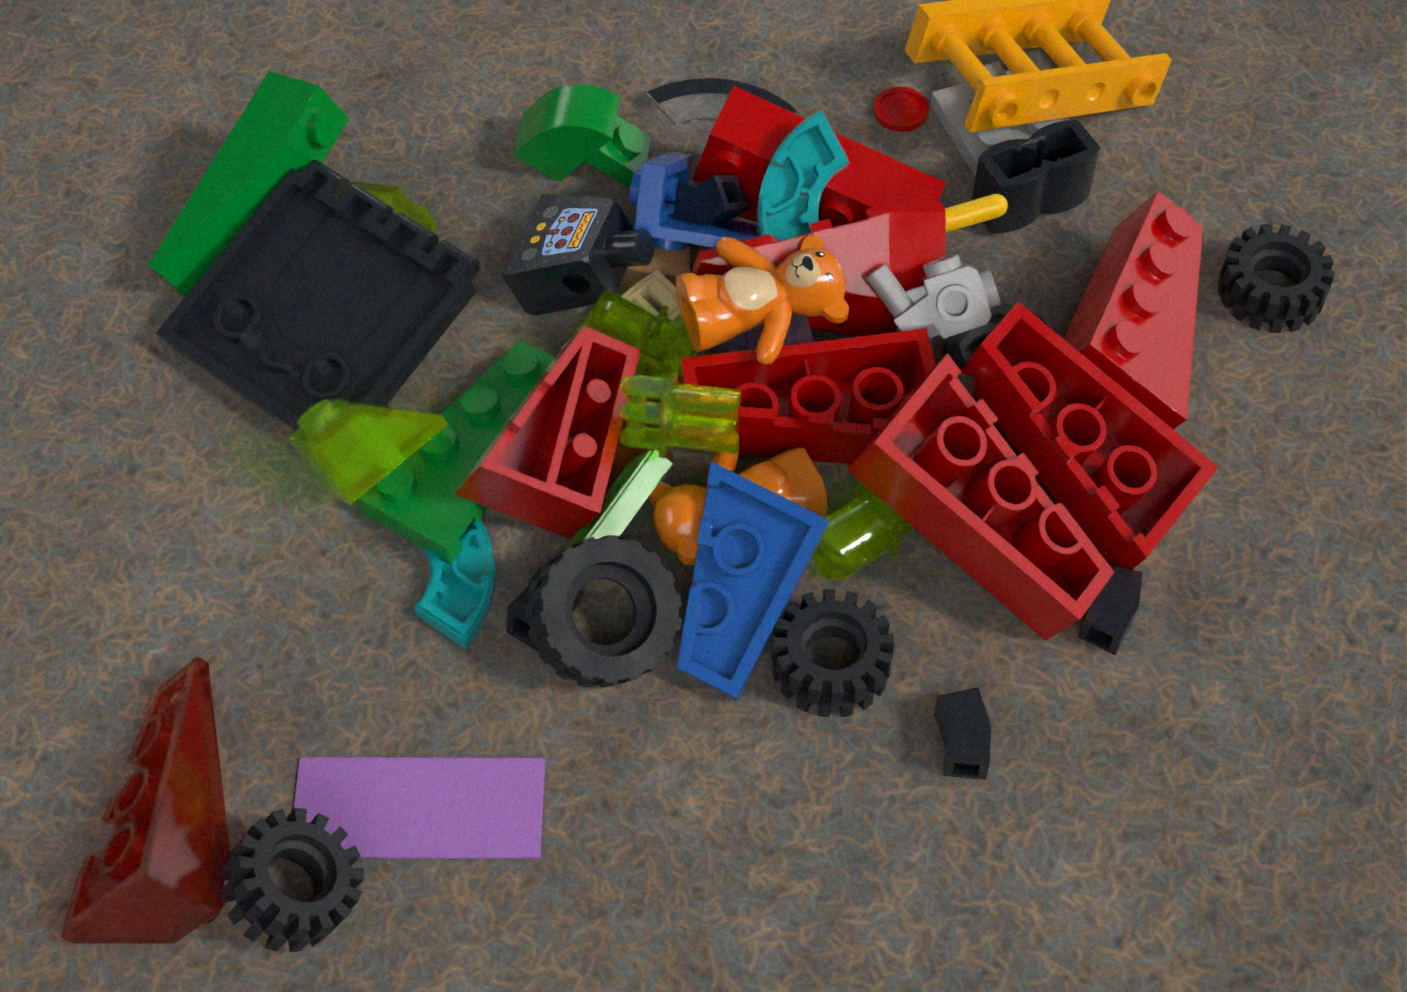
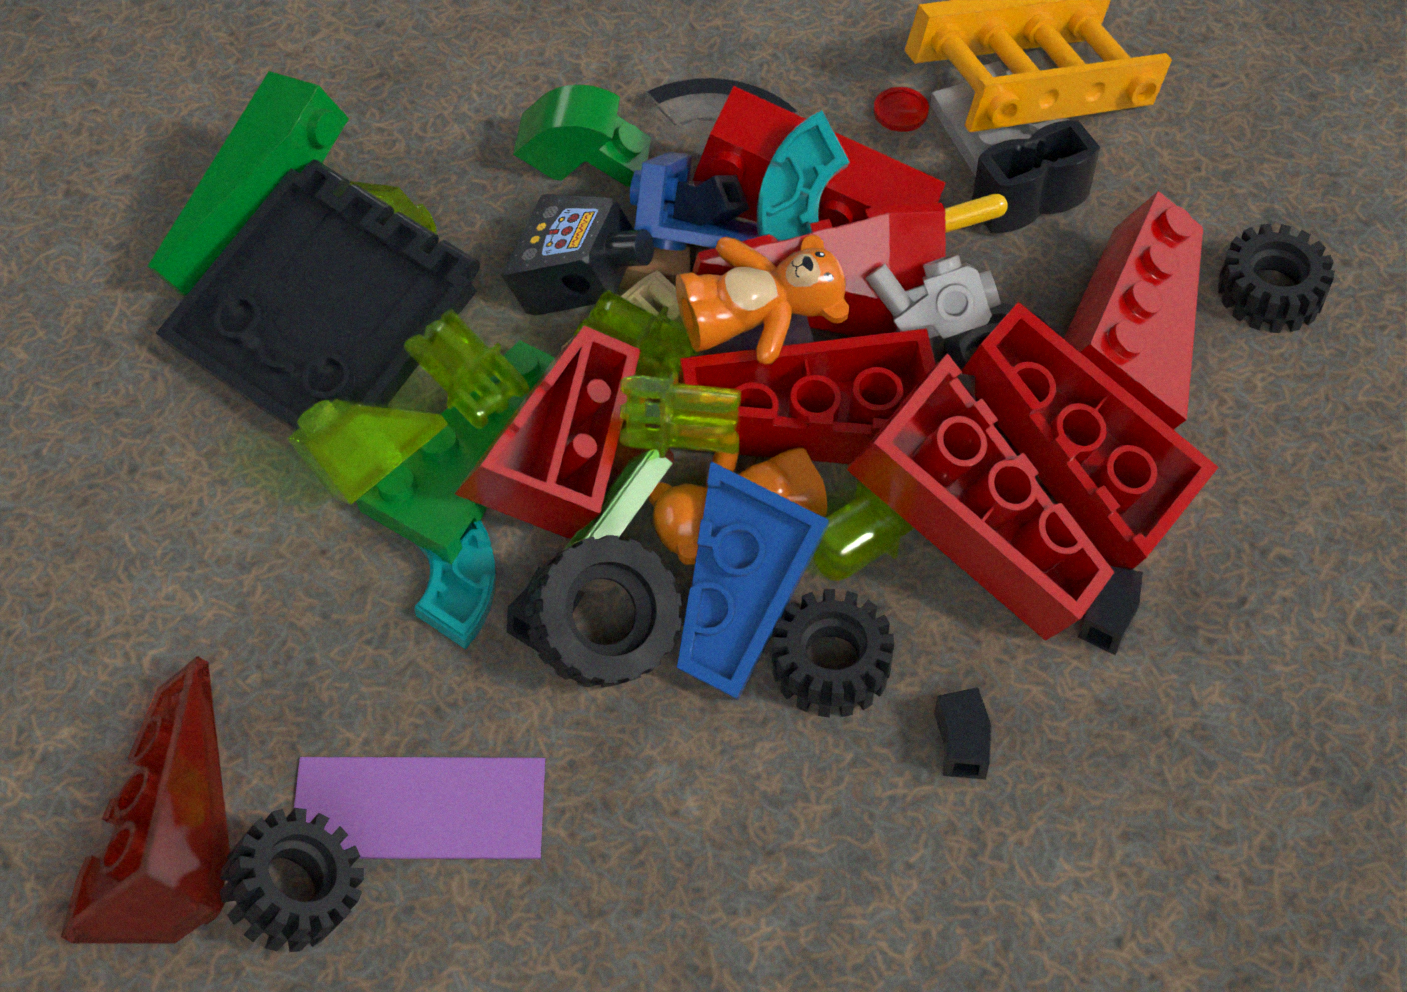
(464, 363): none -> clear neon green arm

